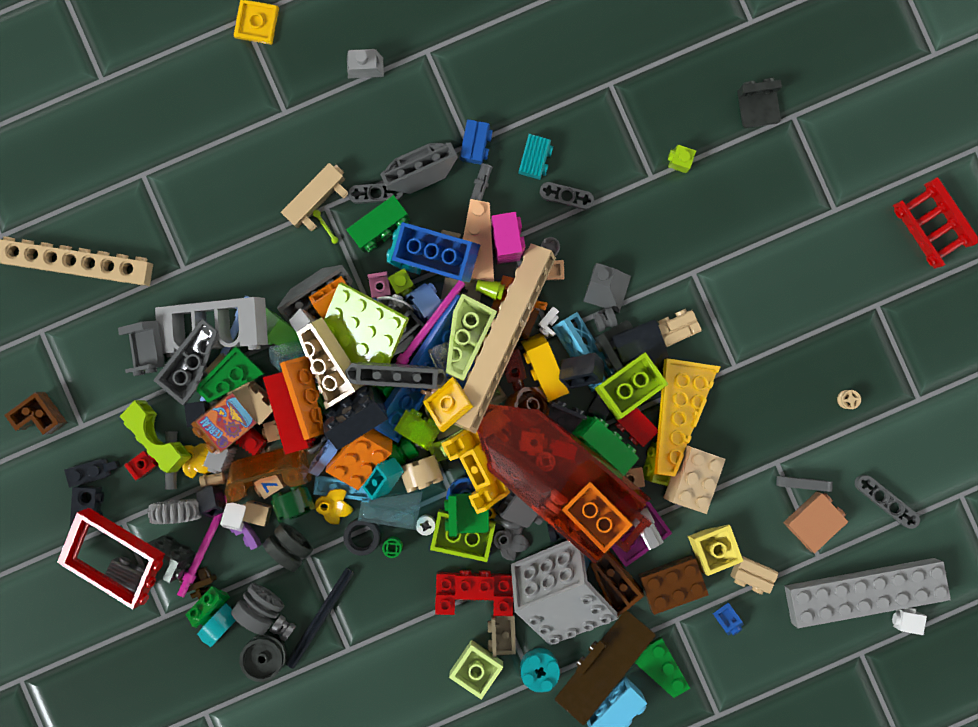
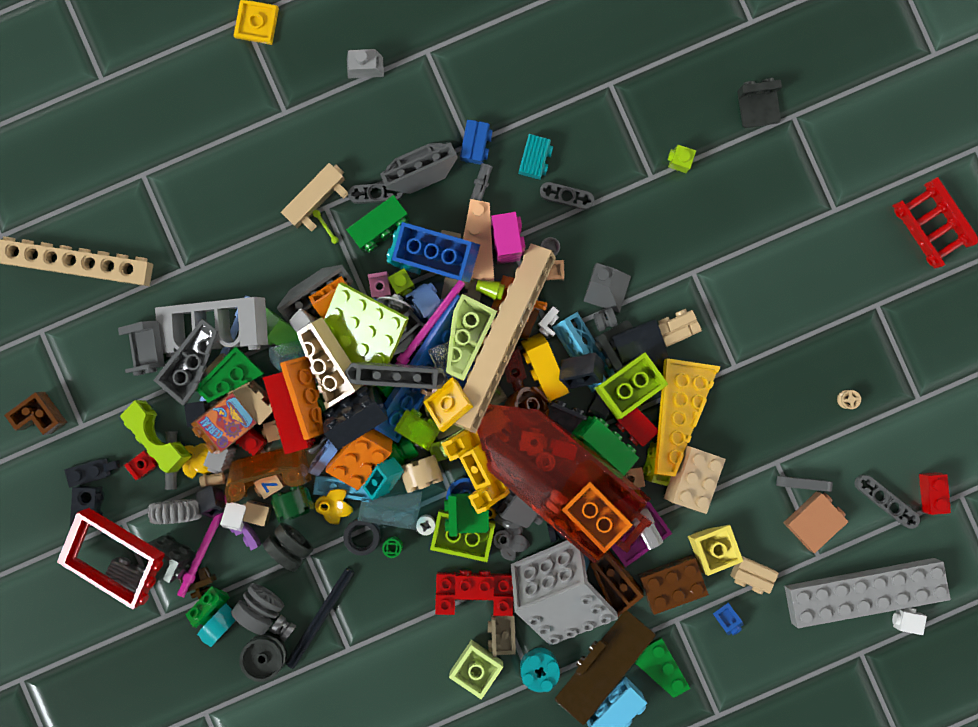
(935, 493): none -> red brick

